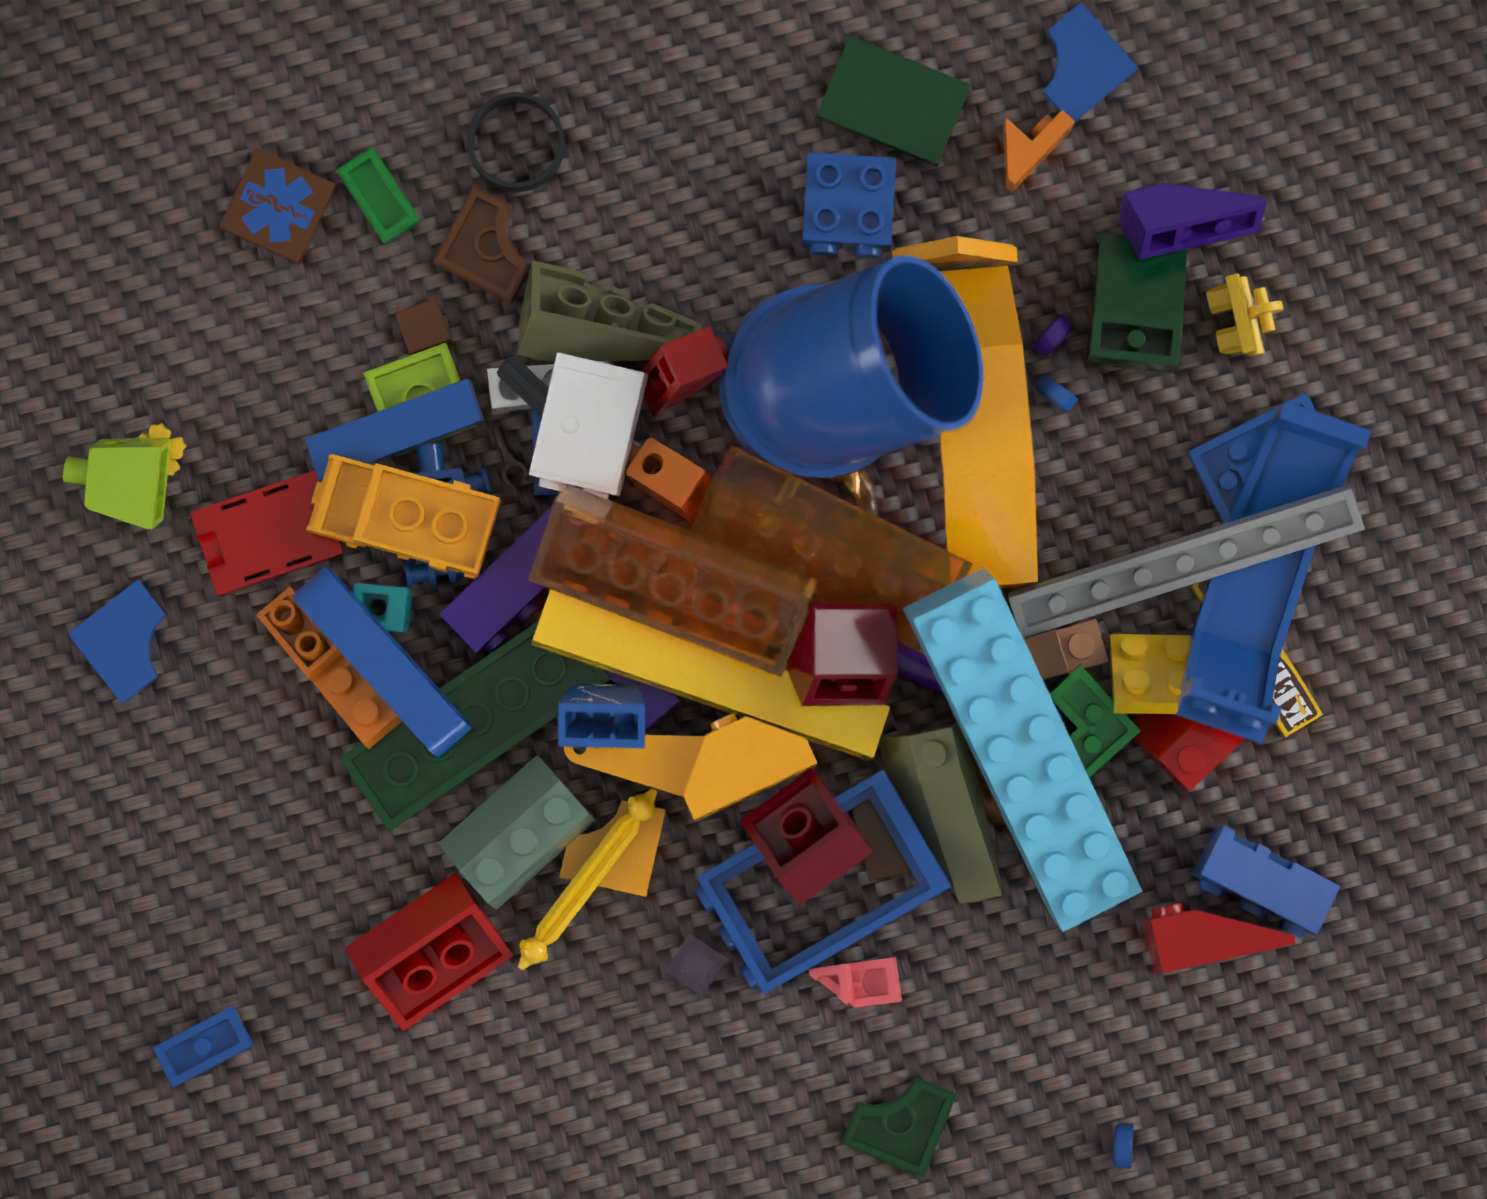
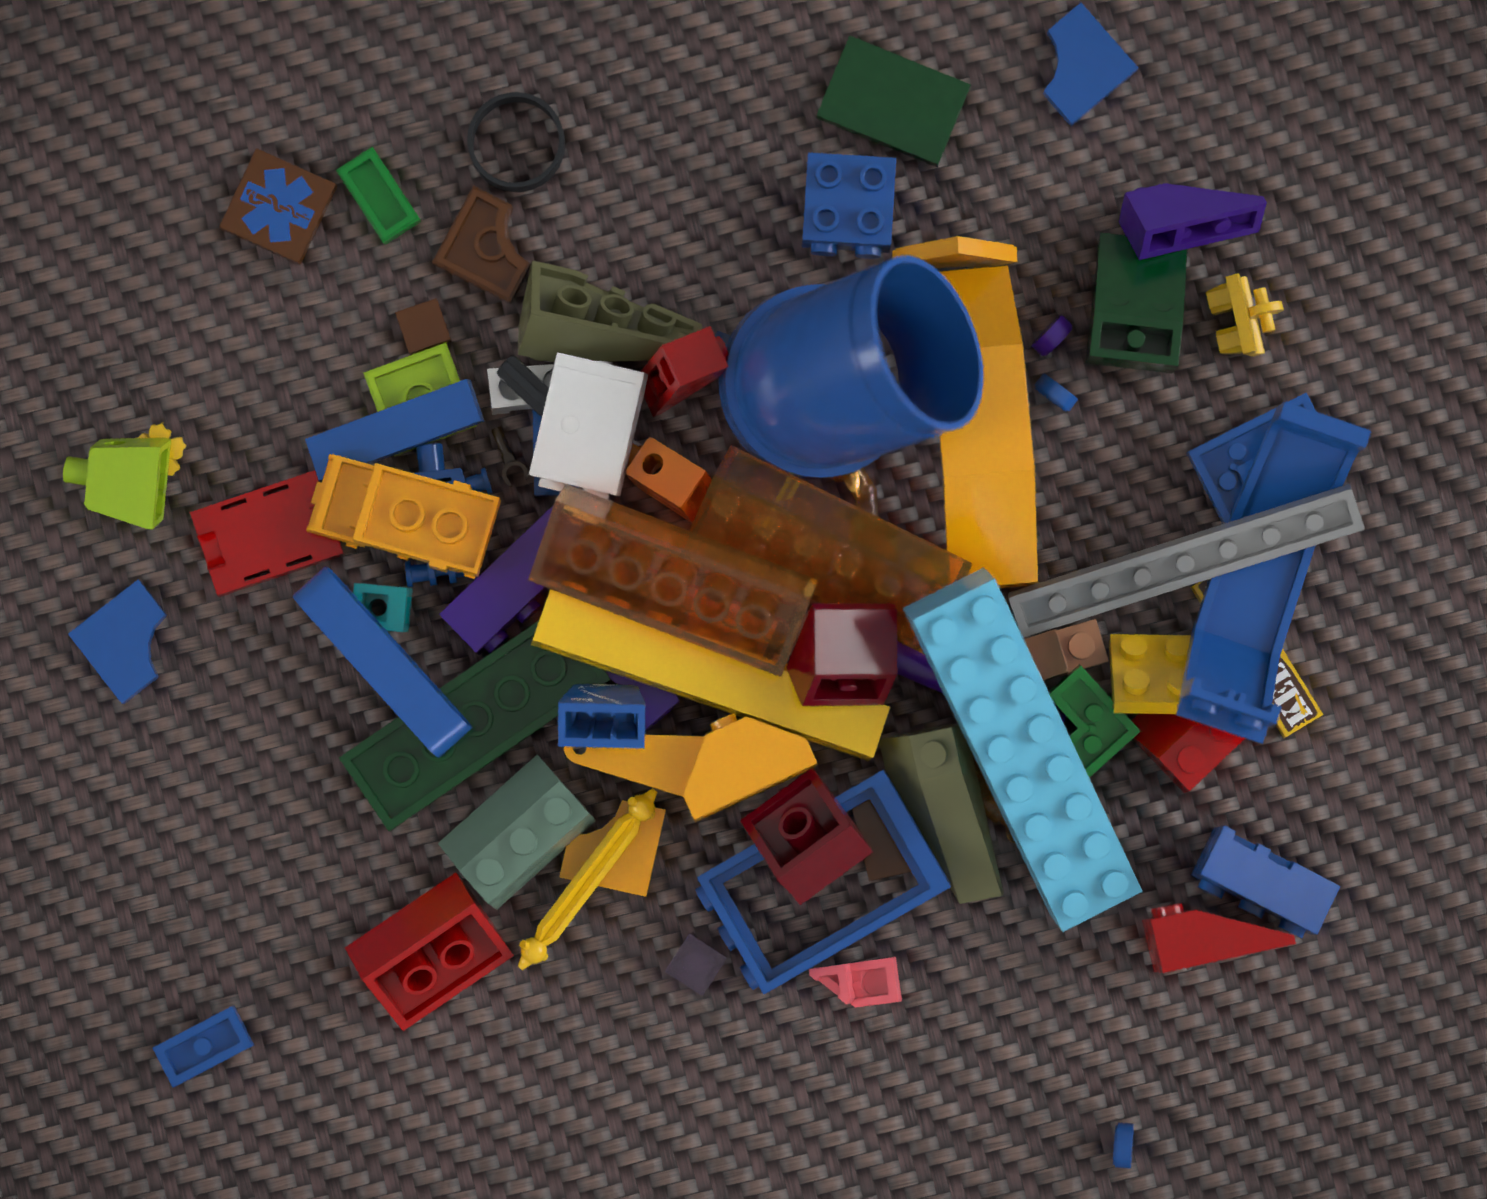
(329, 669): orange slope -> none
(903, 1129): dark green tile -> none
(1024, 155): orange slope -> none

